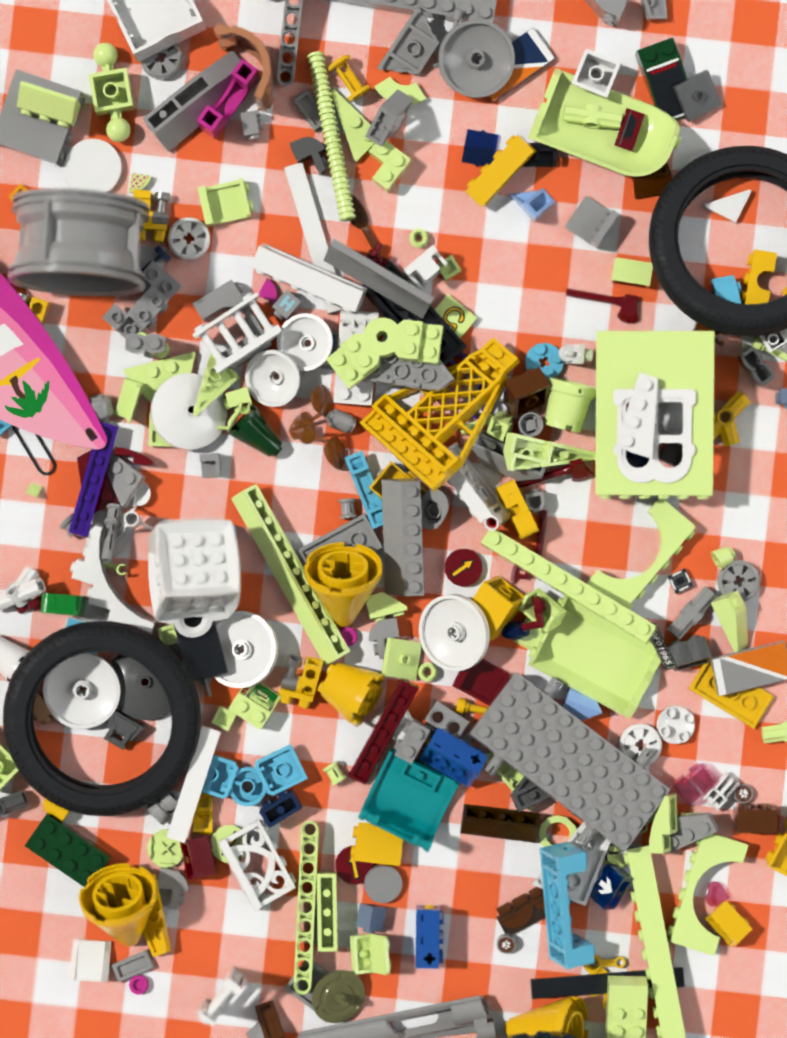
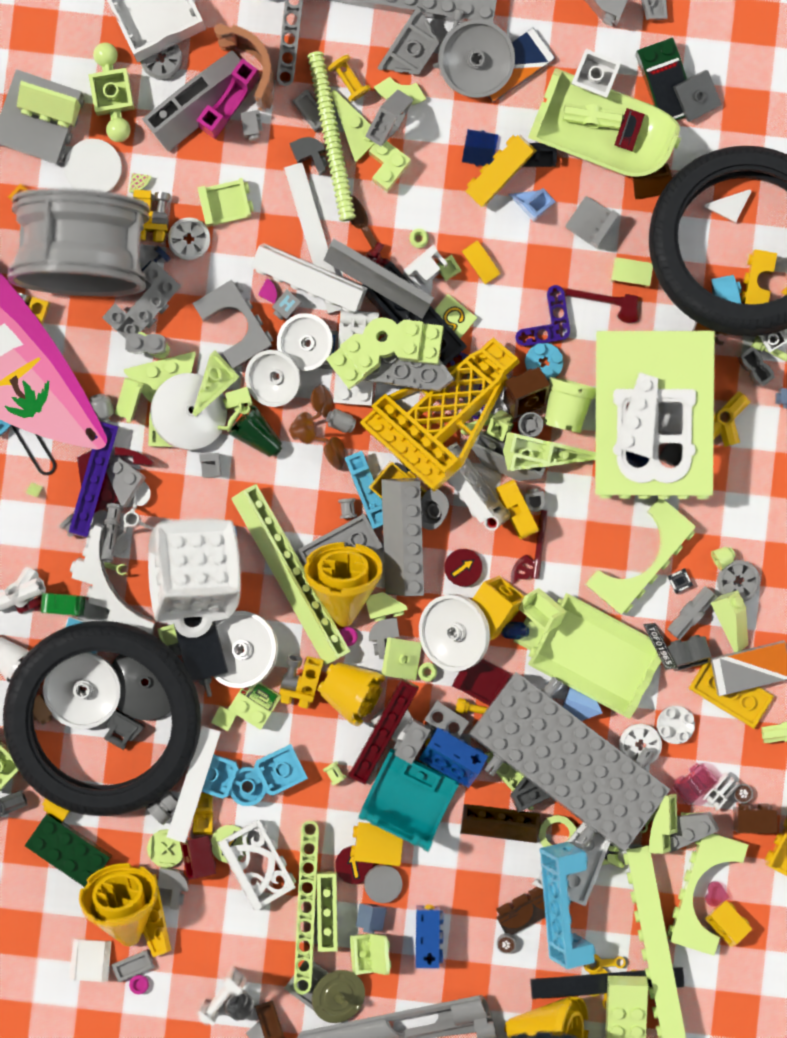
(239, 1006): none -> light grey hair
(254, 341): white fence -> none
(280, 808): dark blue brick -> none
(481, 262): none -> yellow slope
(539, 607): dark red plate -> none
(551, 328): none -> dark purple beam
(569, 586): yellowish green brick -> none
(575, 354): white hips -> none
(576, 468): dark red piece -> none
(611, 886): clear blue brick -> none

